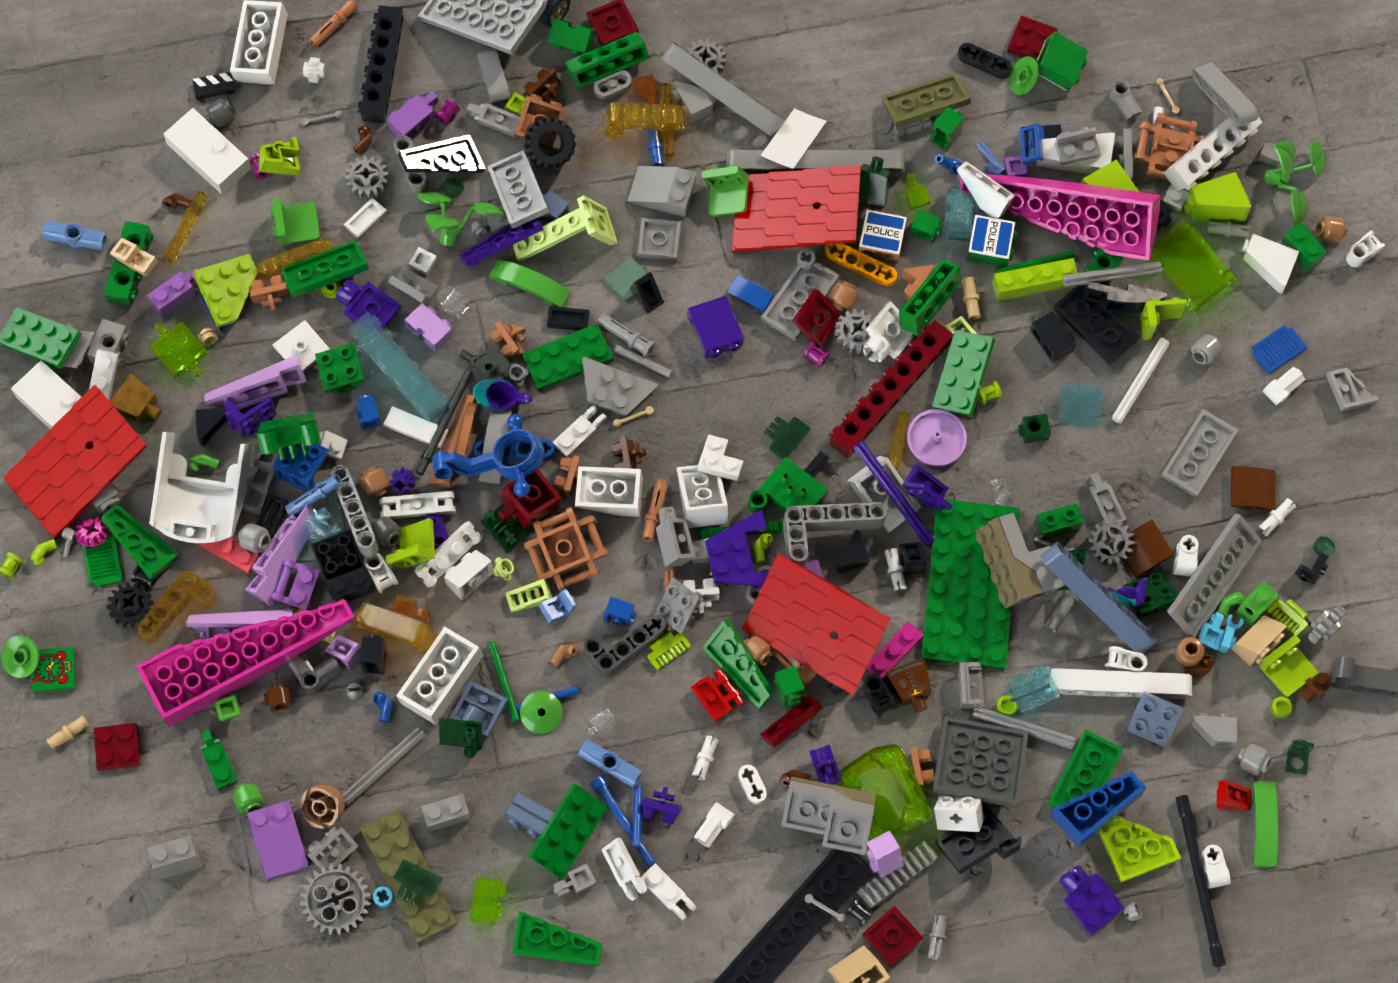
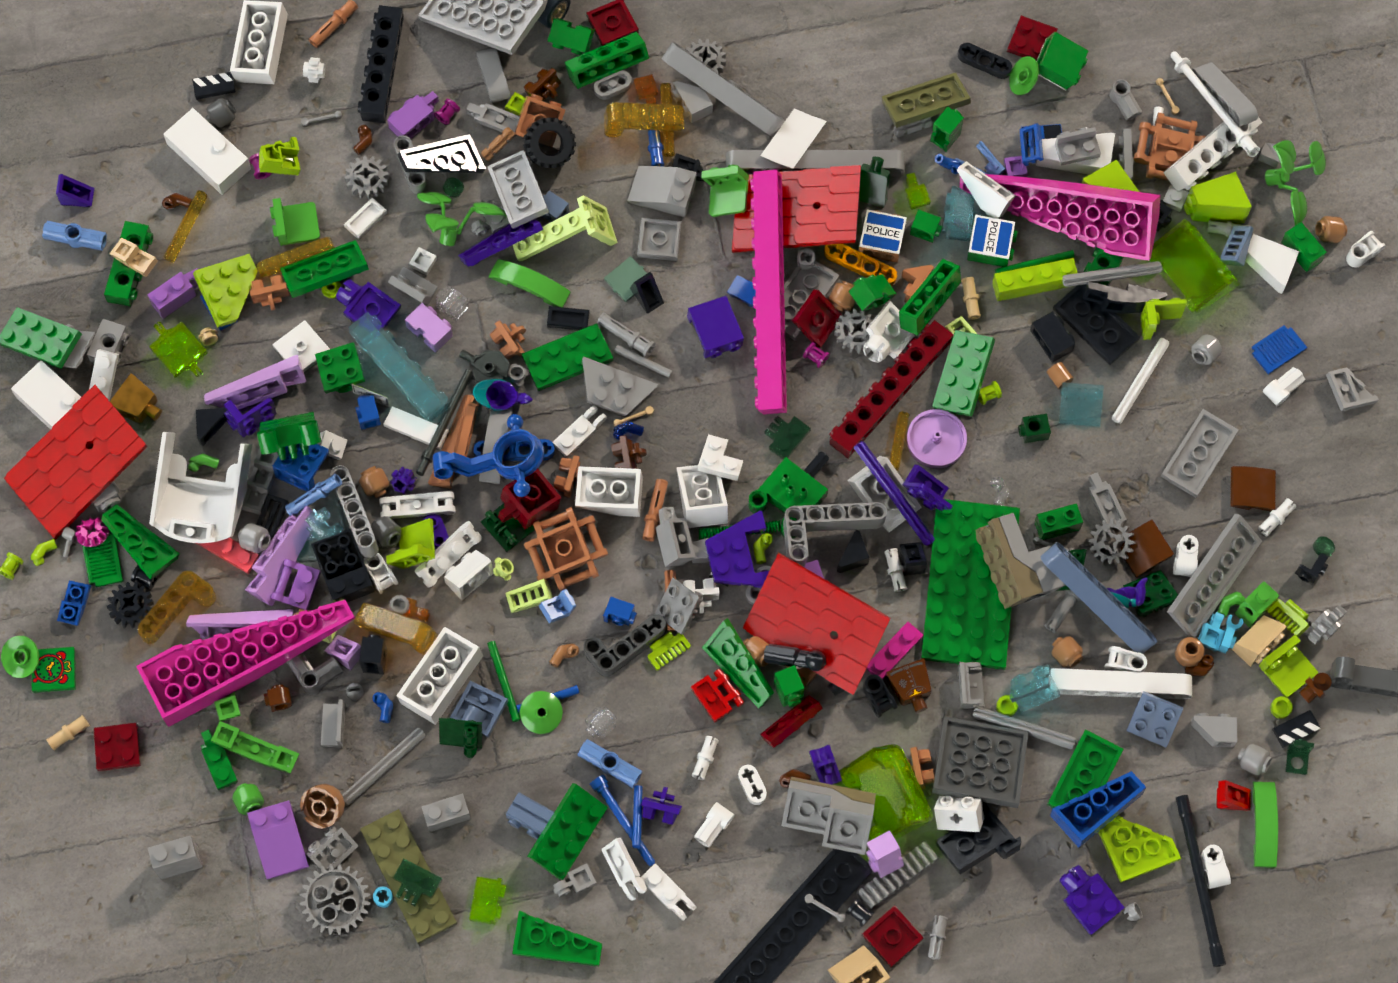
(74, 193): none -> dark purple slope
(74, 603): none -> blue slope
(254, 748): none -> bright green slope
(333, 725): none -> light grey panel
(378, 398): none -> white sticker
(399, 604): none -> light grey piece
(498, 143): none -> medium nougat axle
(627, 427): none -> clear blue arm
(689, 164): none -> black slope
(769, 292): none -> dark pink brick
(791, 656): none -> black piece
(872, 292): none -> green brick
(1059, 374): none -> medium nougat beam
(1067, 652): none -> medium nougat head
(1241, 253): none -> sand blue slope
(1243, 139): none -> white bar
(1296, 728): none -> black tile

